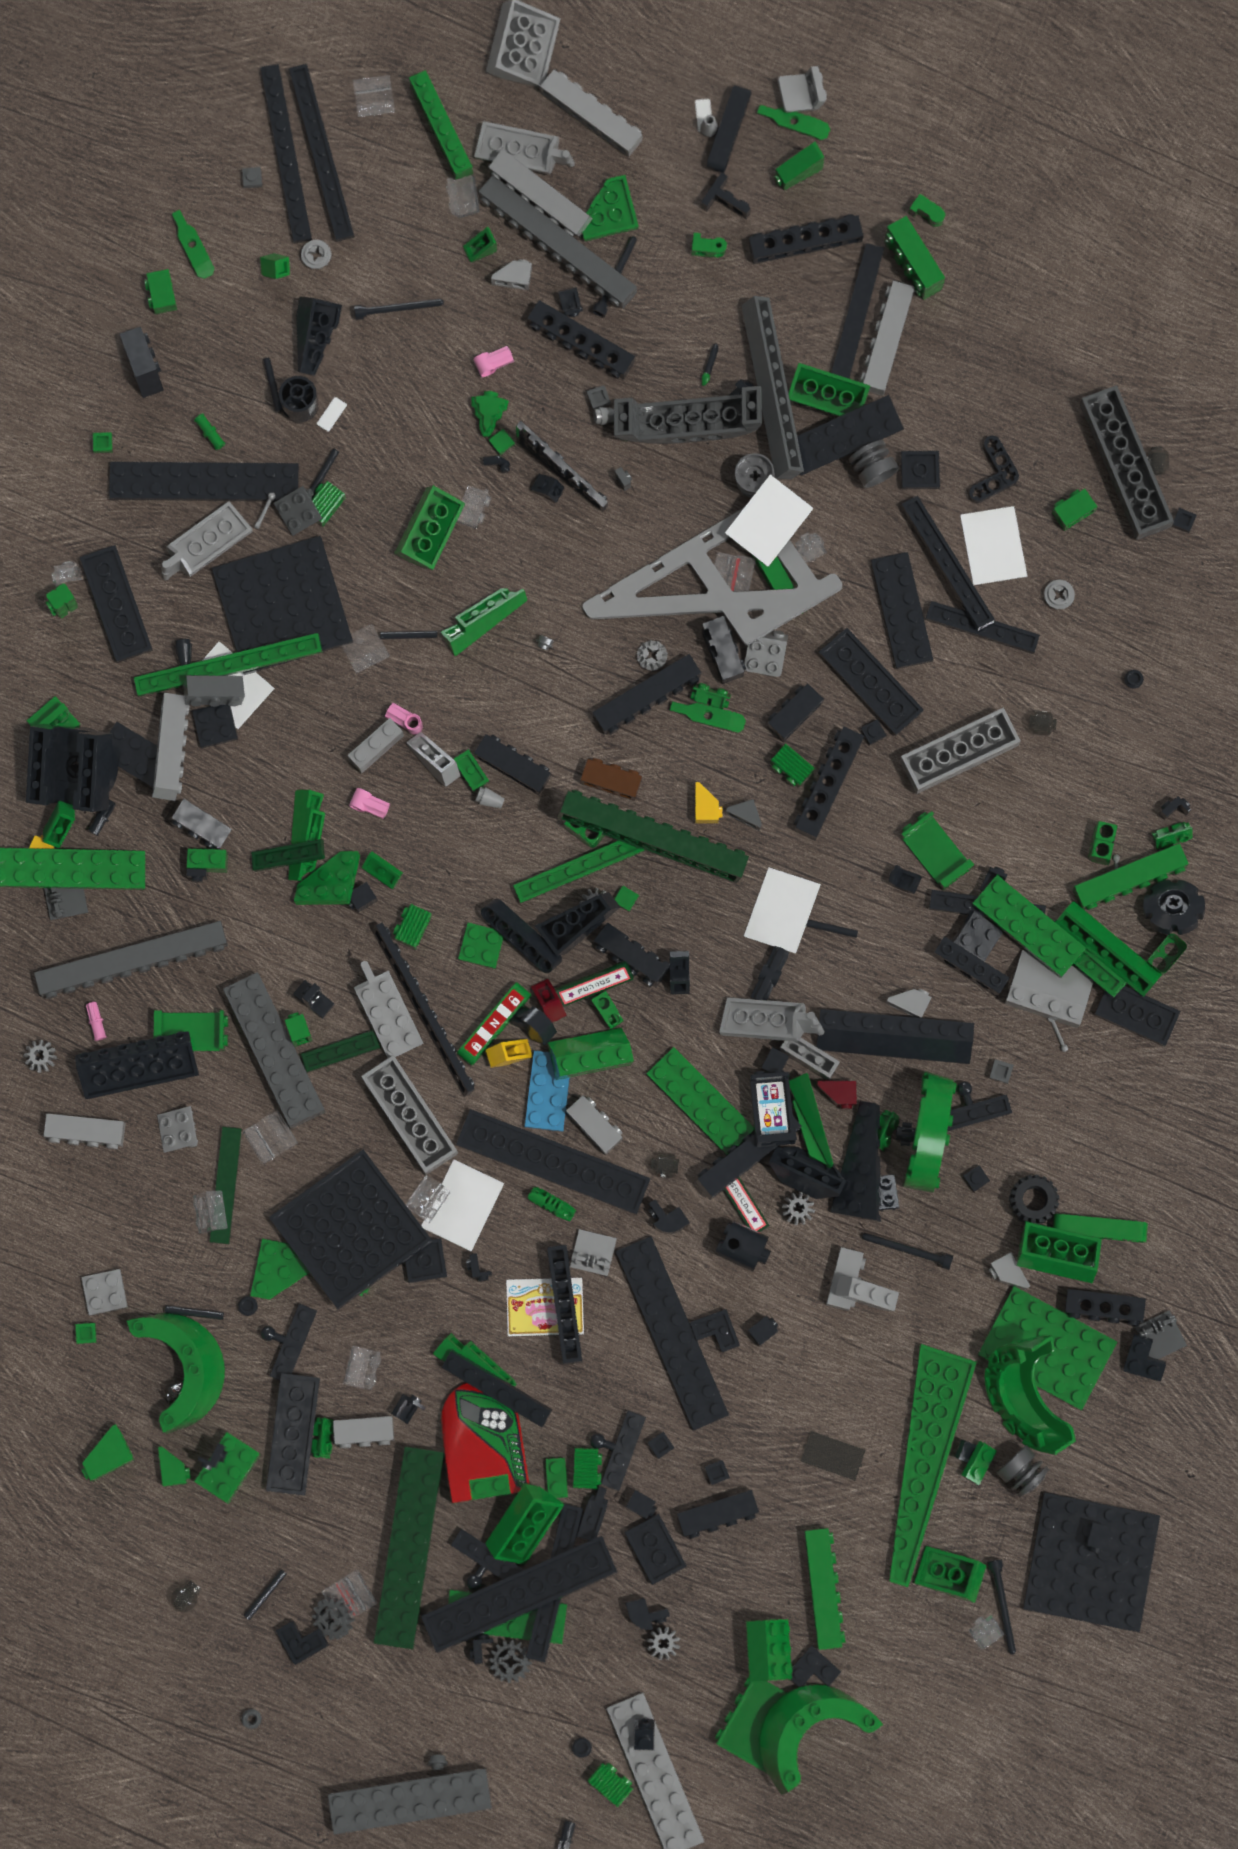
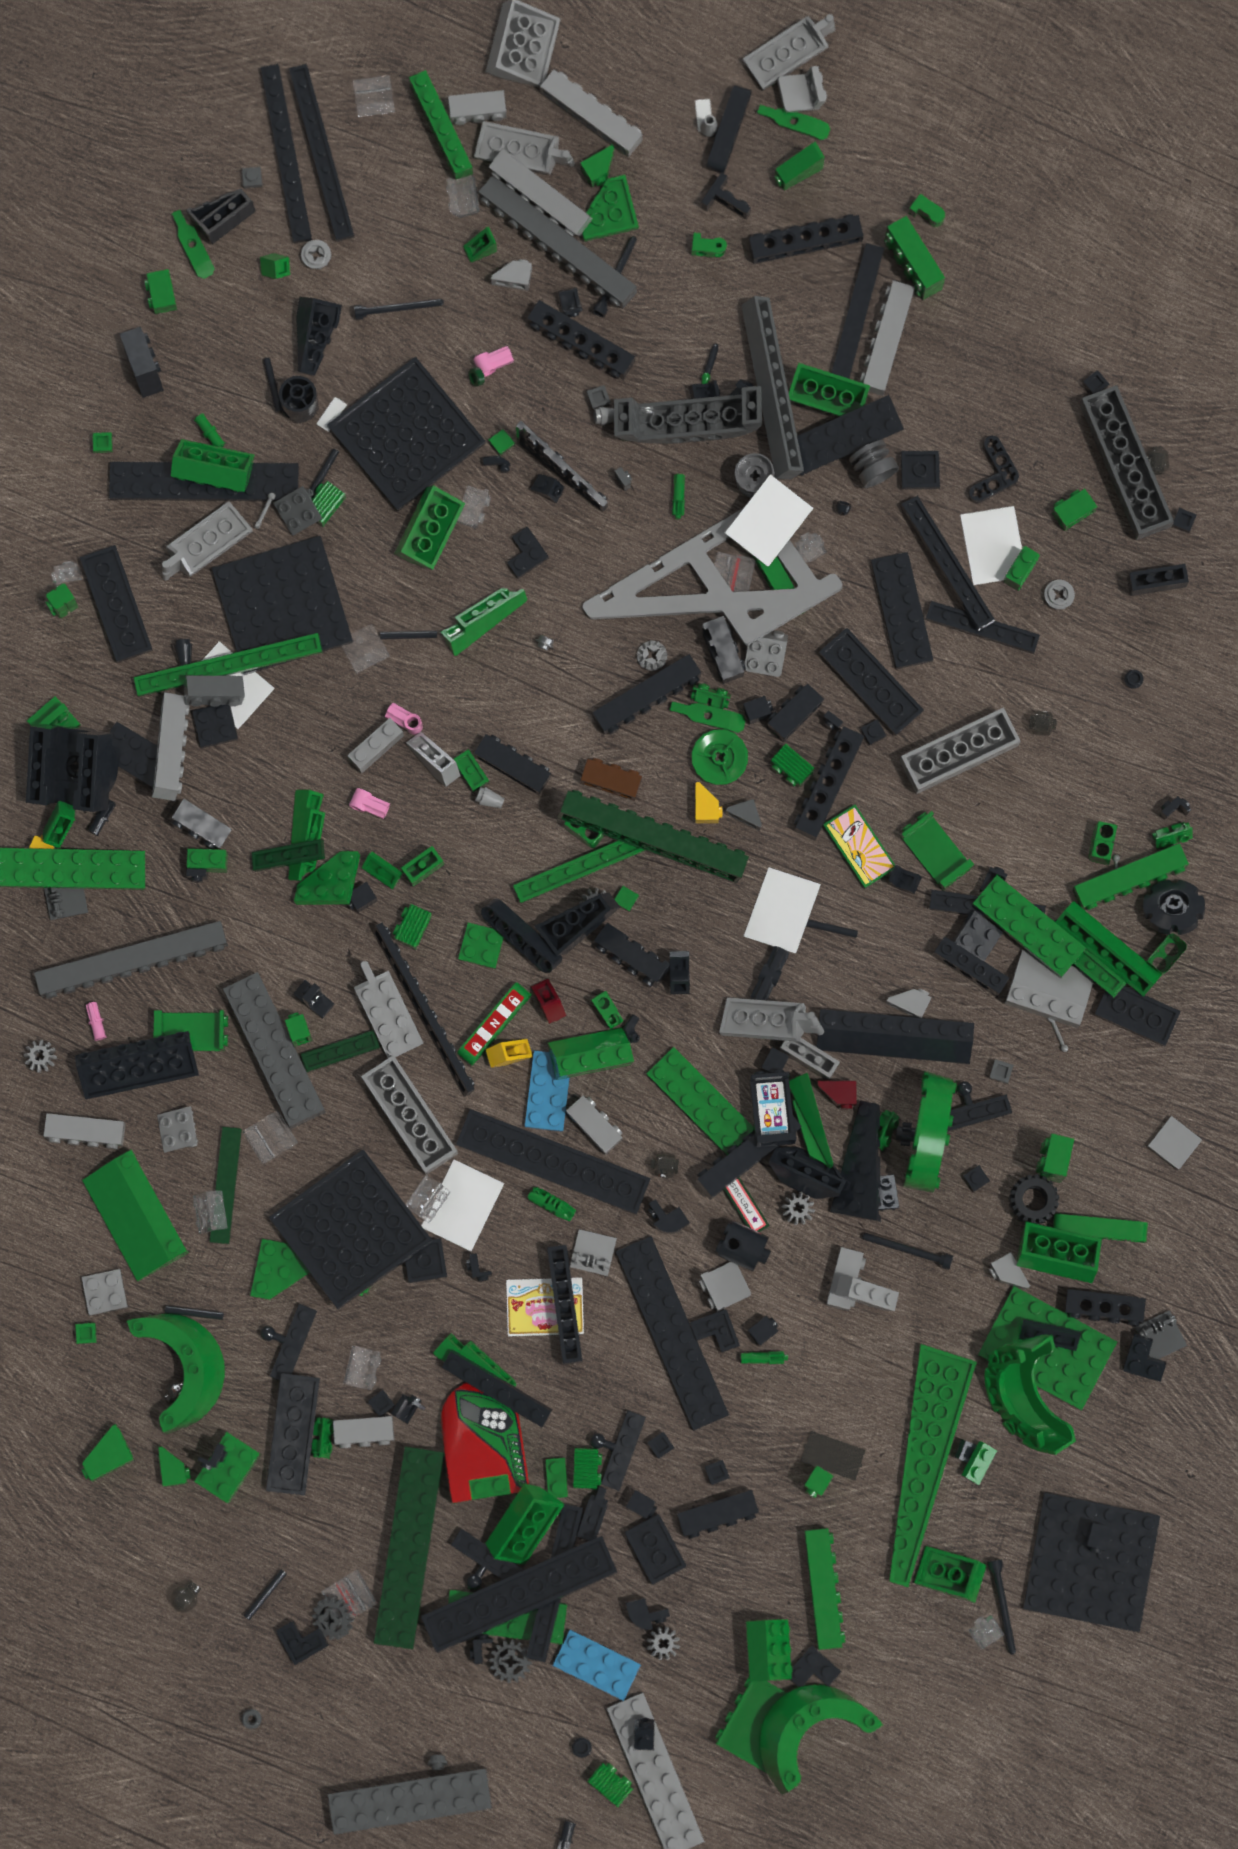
(134, 1216): none -> green slope
(212, 465): none -> green slope
(221, 215): none -> black wedge
(248, 1306): black plate -> none
(381, 1403): none -> black plate
(406, 434): none -> black plate
(422, 866): none -> green brick
(476, 377): none -> dark green tile
(477, 107): none -> light grey brick
(488, 410): green rock -> none
(531, 555): none -> black plate
(535, 1023): black brick -> none
(594, 983): tile -> none
(596, 1665): none -> dark azure plate
(597, 167): none -> green slope
(629, 1029): none -> black arm
(678, 496): none -> green piece
(704, 390): none -> black bracket
(721, 743): none -> green piece
(724, 1286): none -> light grey bracket
(757, 709): none -> black brick
(769, 1357): none -> green piece
(789, 50): none -> light grey hinge
(817, 1482): none -> green brick
(832, 722): none -> black plate
(843, 506): none -> black hinge
(859, 846): none -> tile
(1021, 568): none -> green brick
(1023, 1471): flat silver wheel -> none
(1055, 1157): none -> green brick
(1062, 1337): none -> black plate
(1095, 382): none -> black plate
(1157, 579): none -> black brick
(1174, 1143): none -> light grey tile

